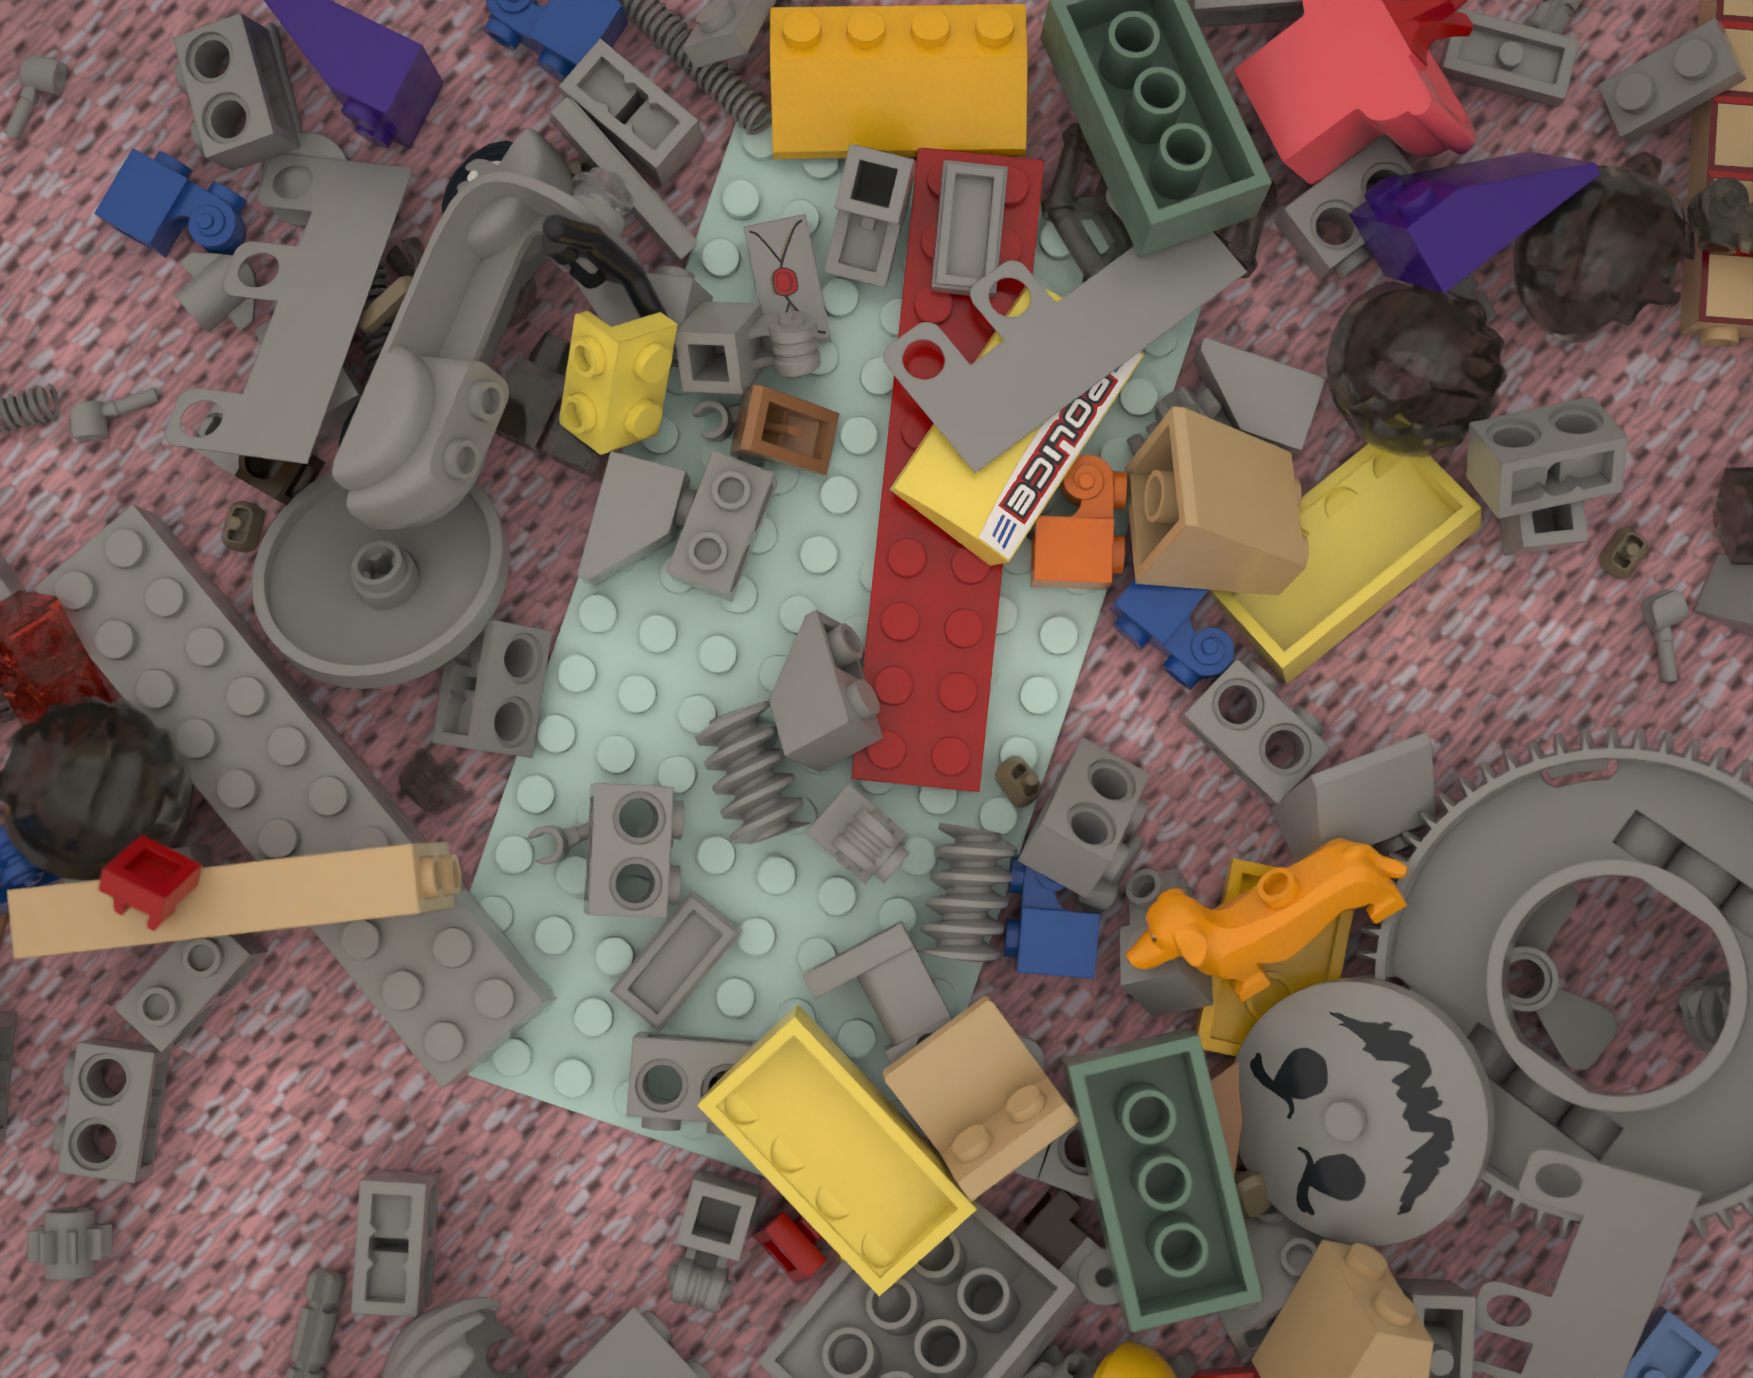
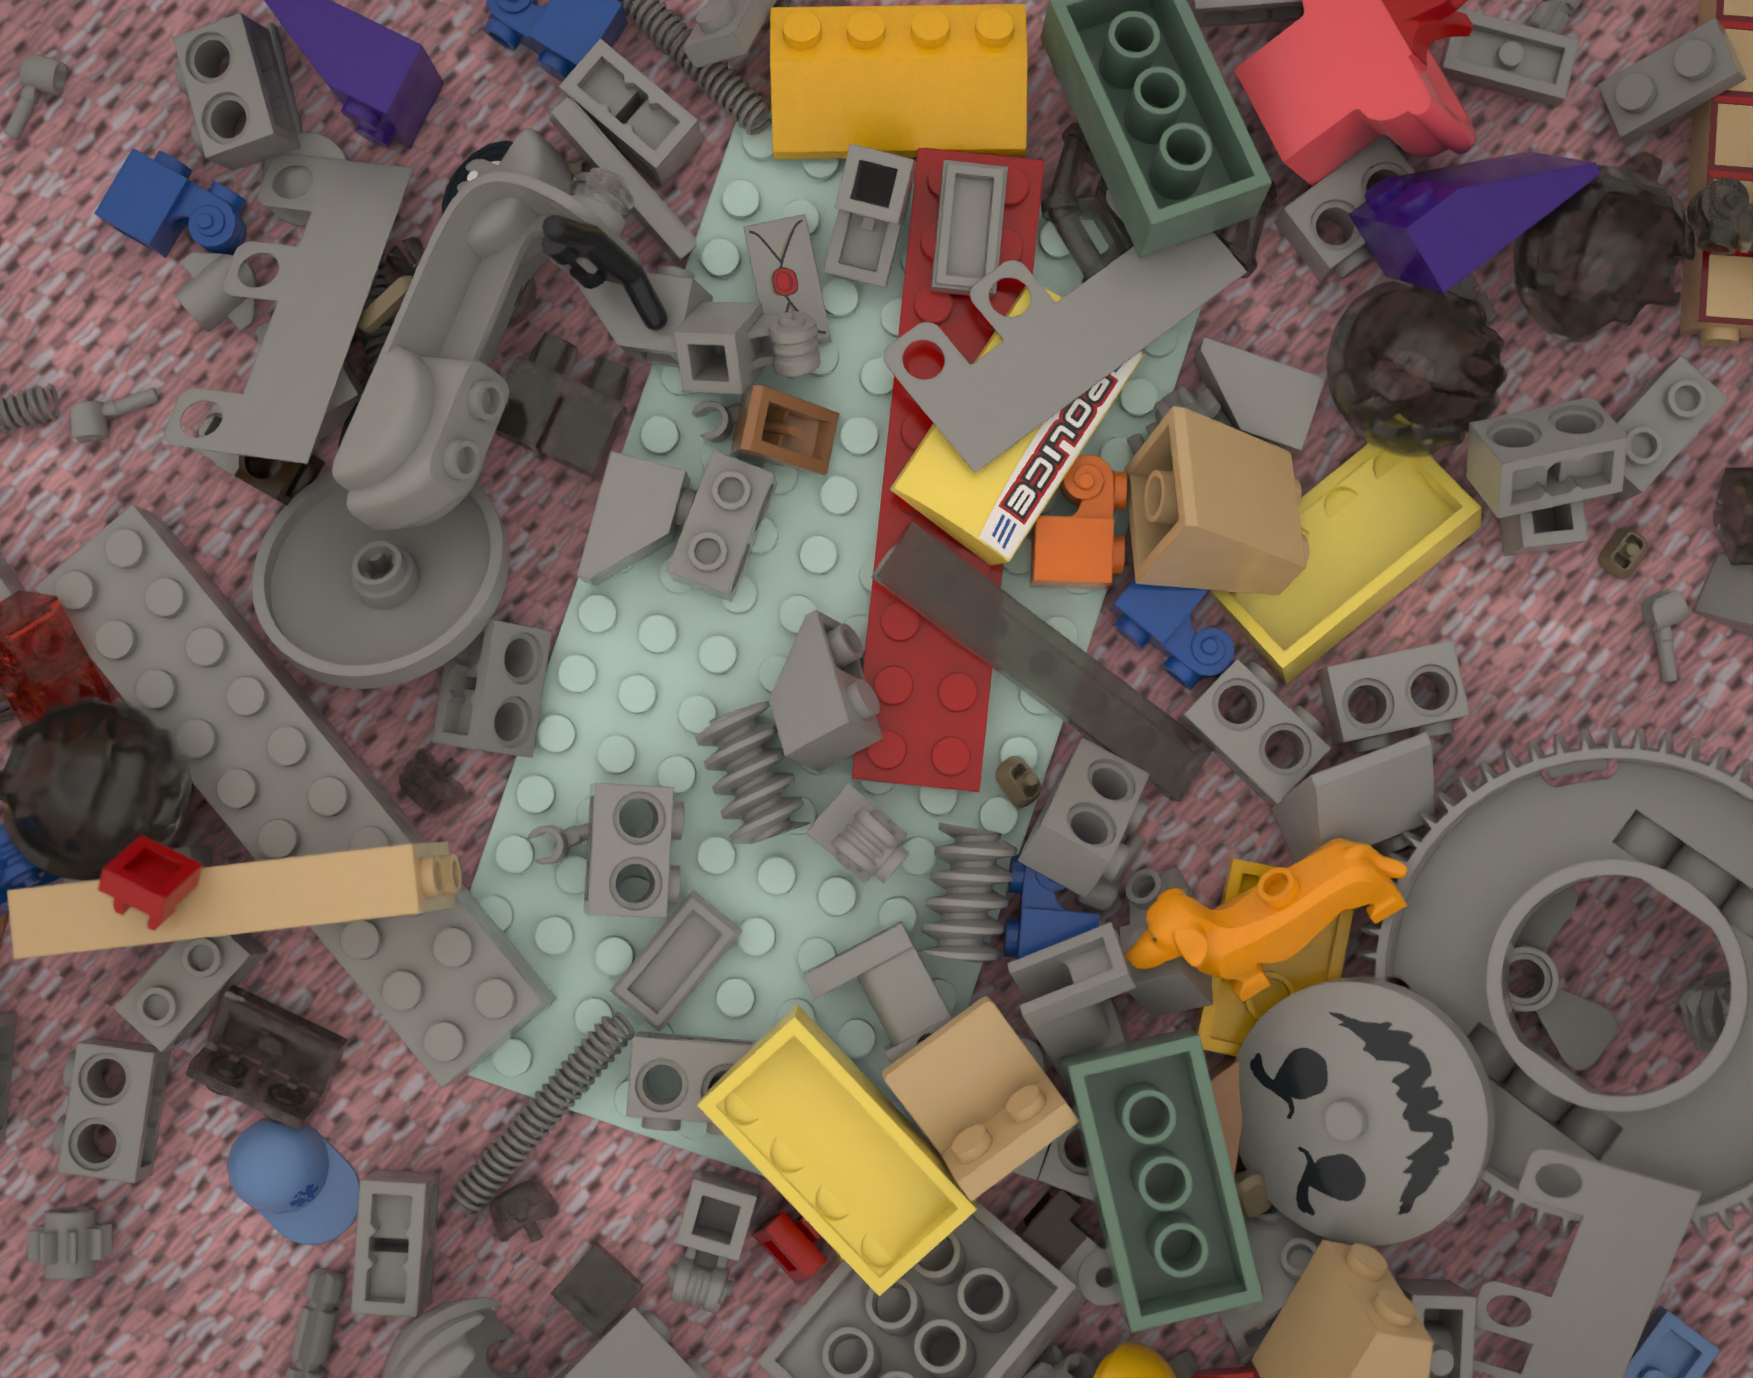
(242, 526): dark tan rock -> none
(268, 1058): none -> clear smoke bracket
(294, 1181): none -> medium blue cap
(521, 1208): none -> clear smoke piece
(548, 1103): none -> light grey piece
(597, 1289): none -> clear smoke plate
(616, 379): light yellow bracket -> none
(1041, 660): none -> clear smoke tile
(1072, 993): none -> light grey piece
(1390, 683): none -> light grey brick
(1663, 421): none -> light grey brick

